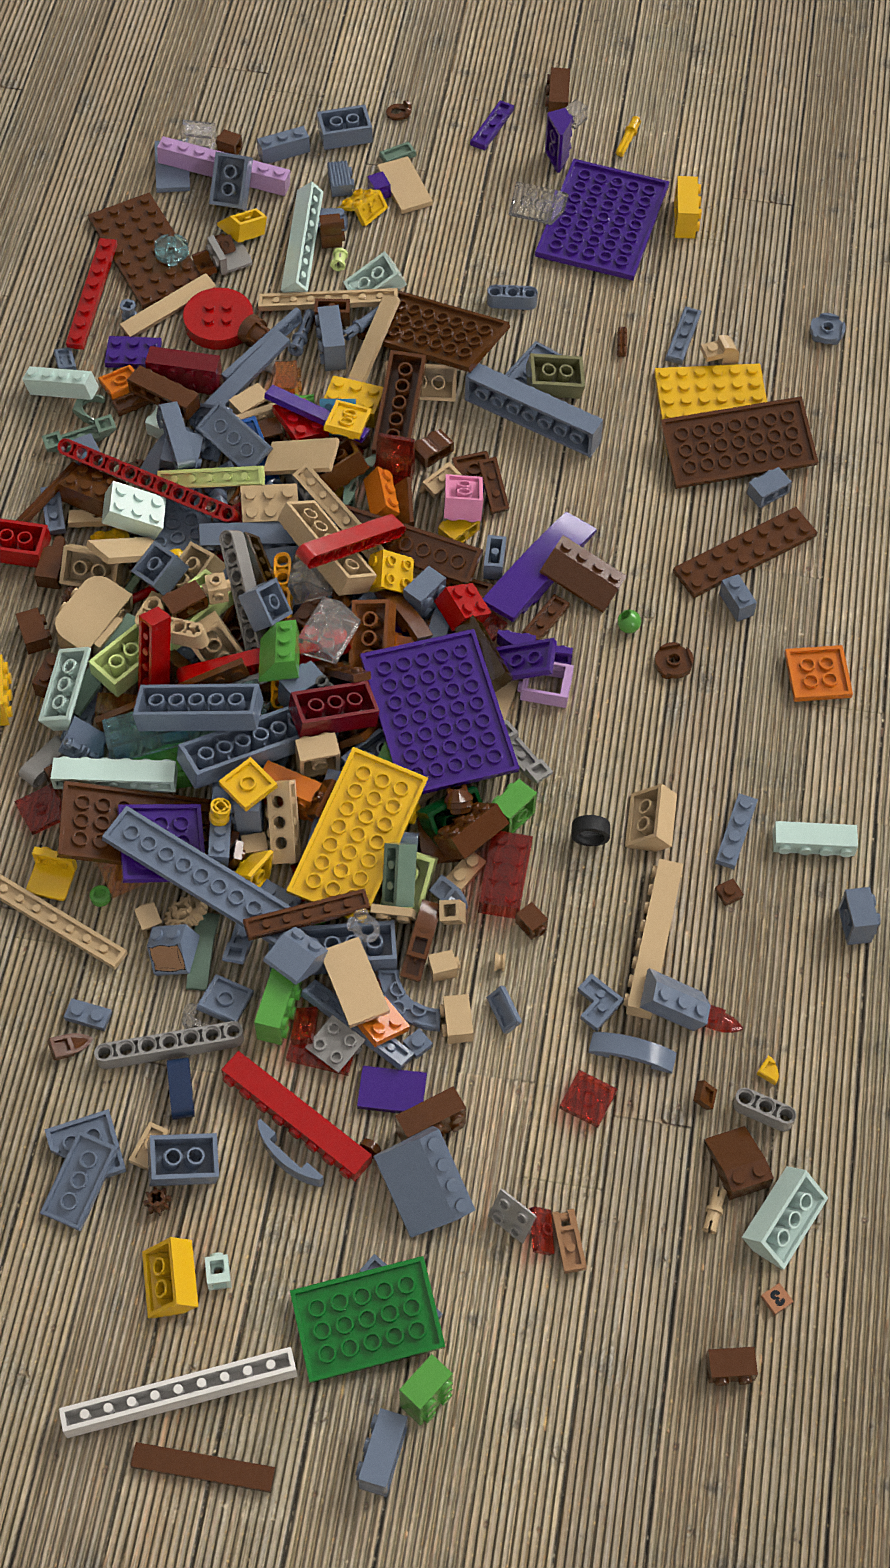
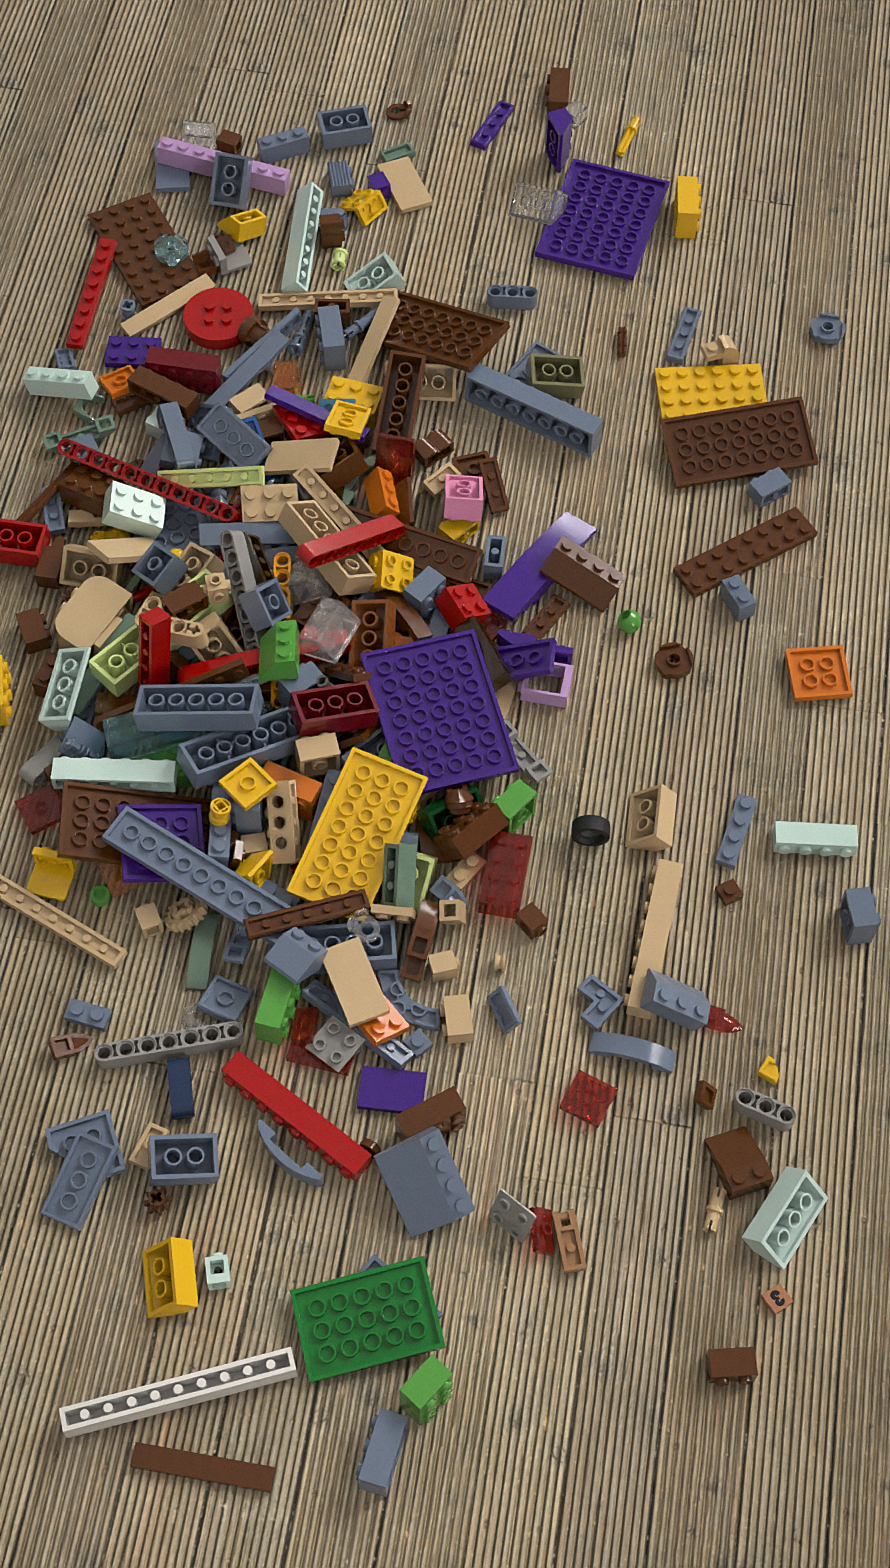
(172, 949): sand blue slope -> none
(320, 798): reddish brown plate -> none

